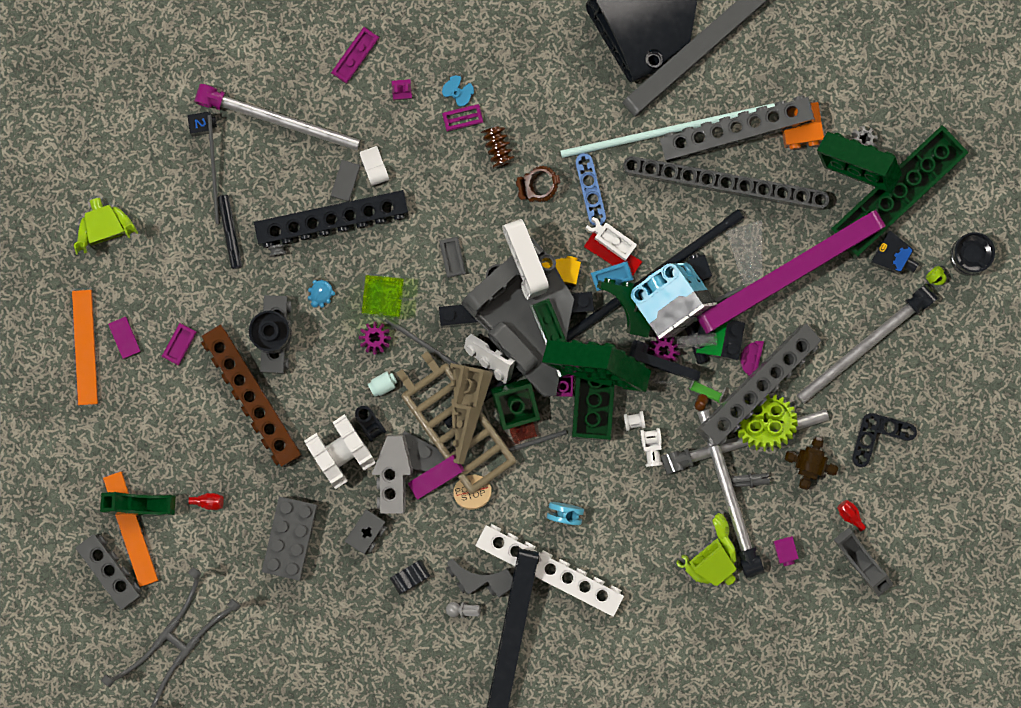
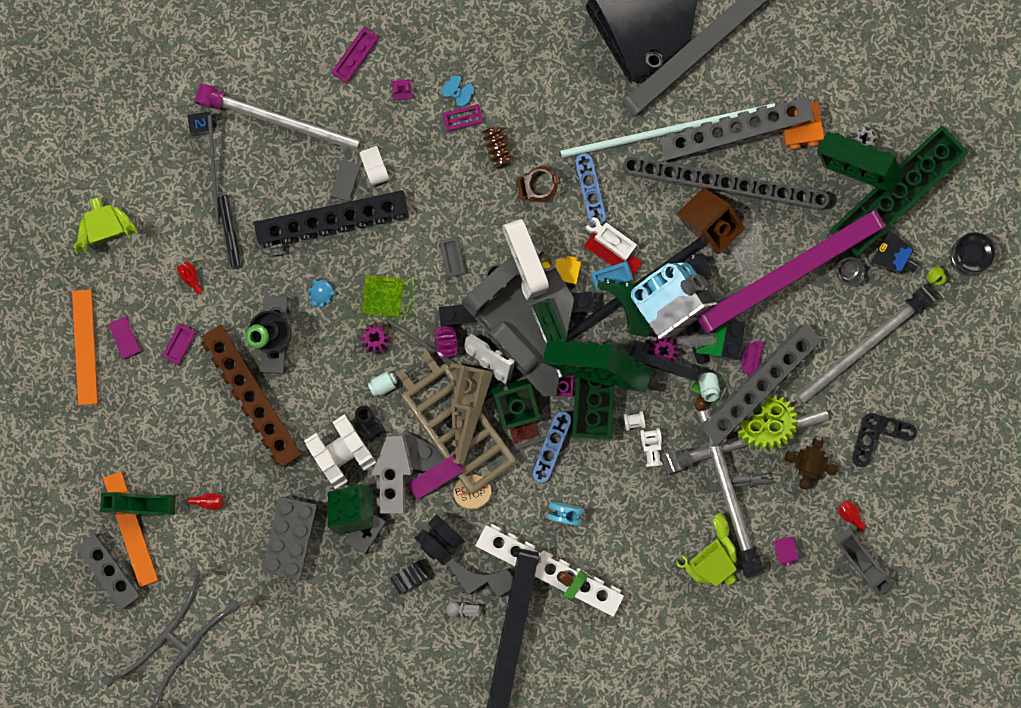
(189, 276): none -> red piece
(264, 334): none -> bright green piece
(350, 509): none -> dark green brick
(435, 544): none -> black wheel
(445, 342): none -> magenta gear
(554, 447): none -> medium blue beam
(572, 583): none -> piece
(689, 286): none -> dark grey piece
(709, 387): none -> light aqua brick
(711, 220): none -> reddish brown slope
(850, 271): none -> flat silver hair

